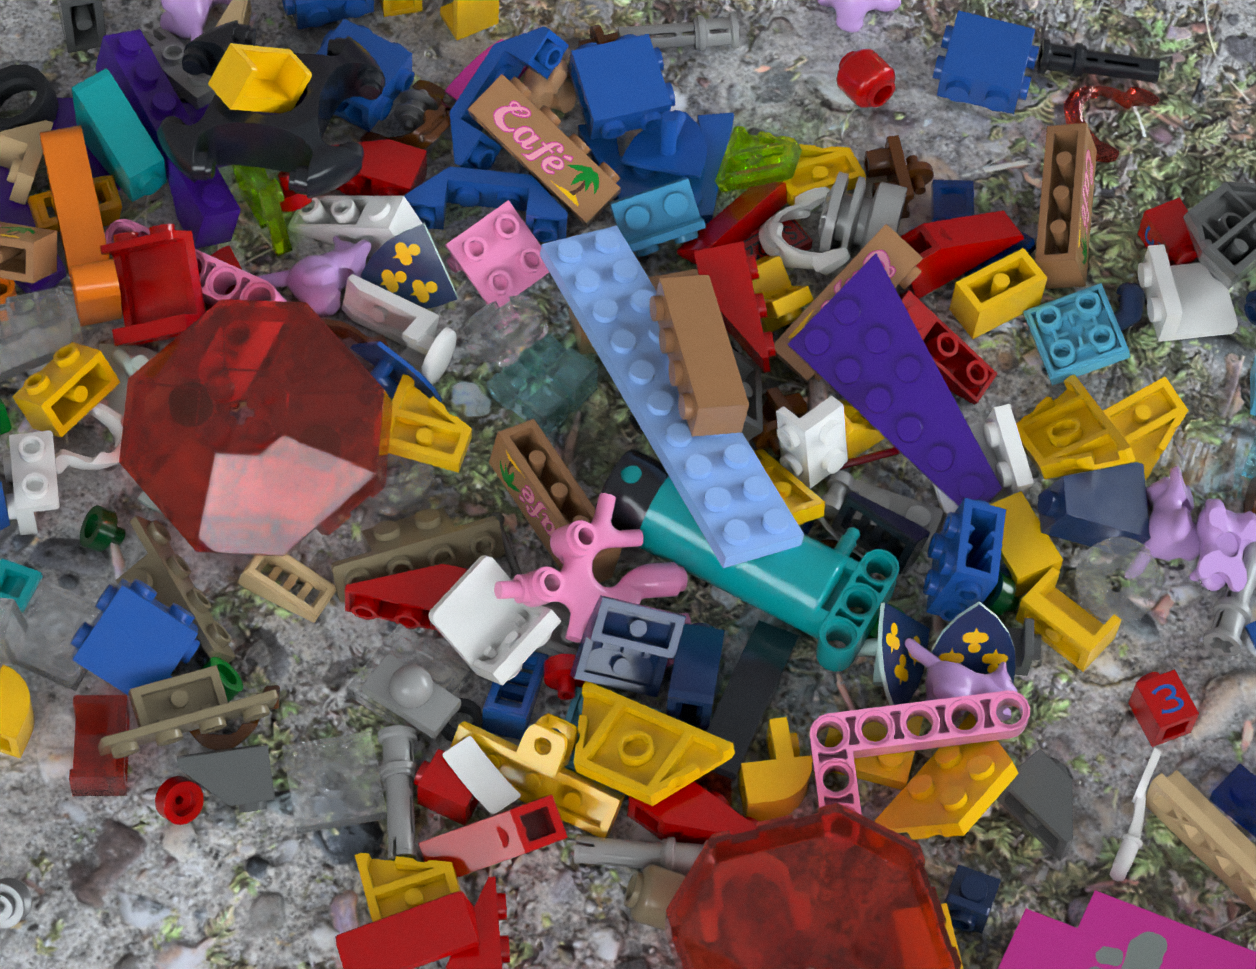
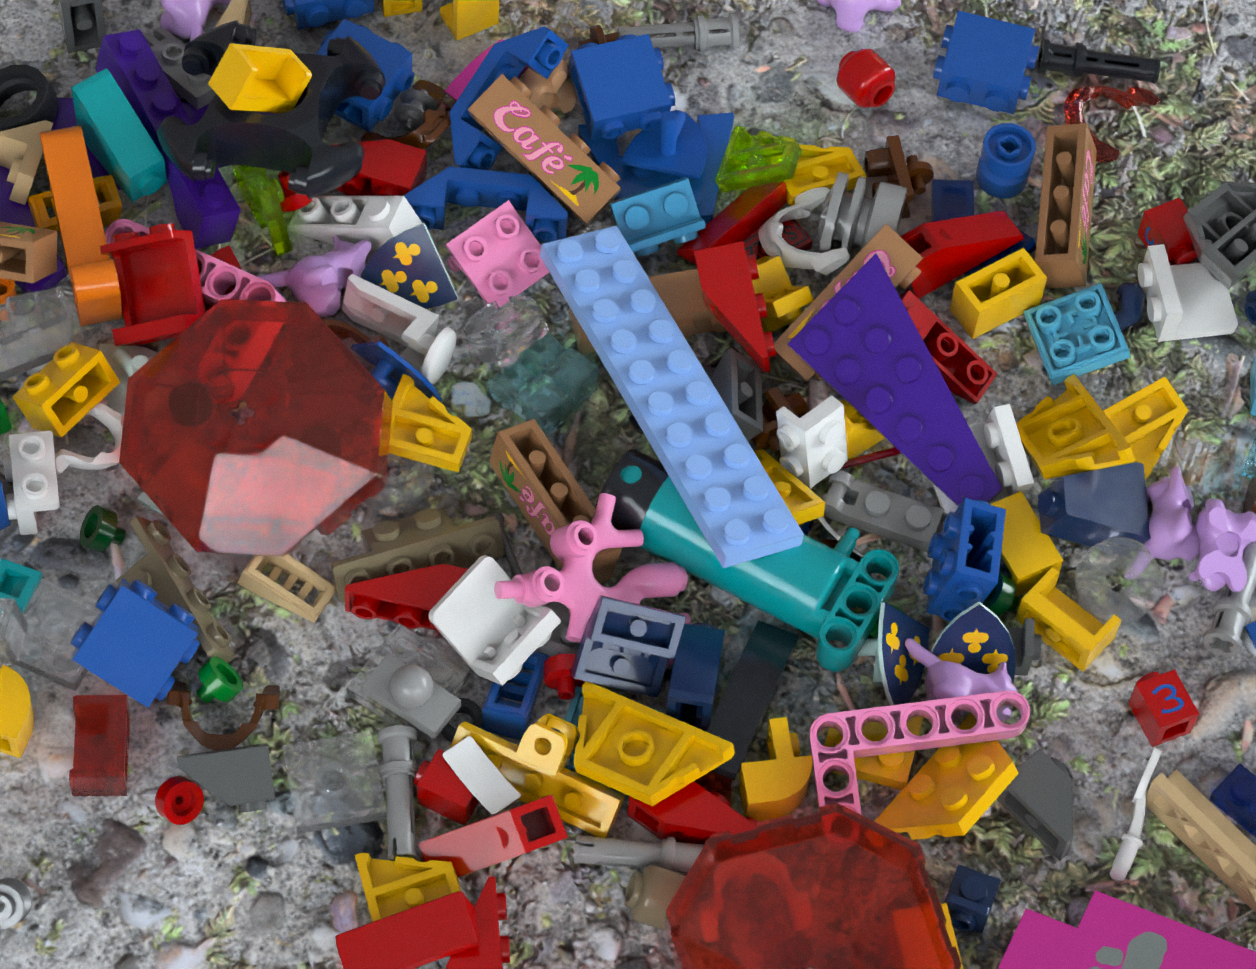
(180, 706): dark tan bracket -> none
(699, 355): medium nougat brick -> none
(898, 526): black slope -> none
(1005, 160): none -> blue wheel

